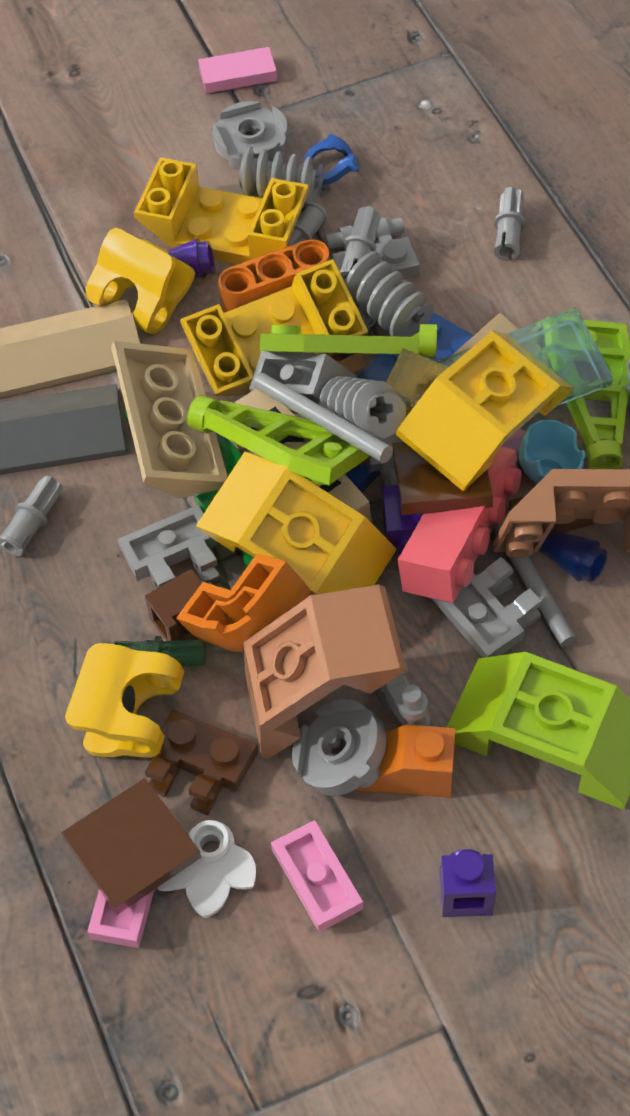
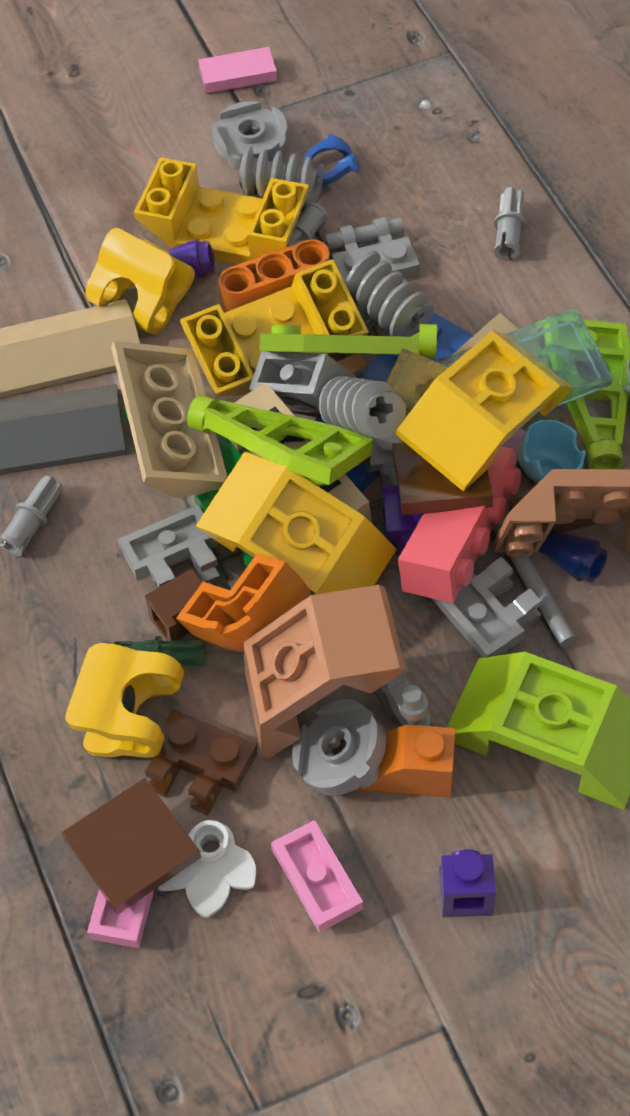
(323, 417): light grey bar -> none
(361, 238): light grey axle -> none

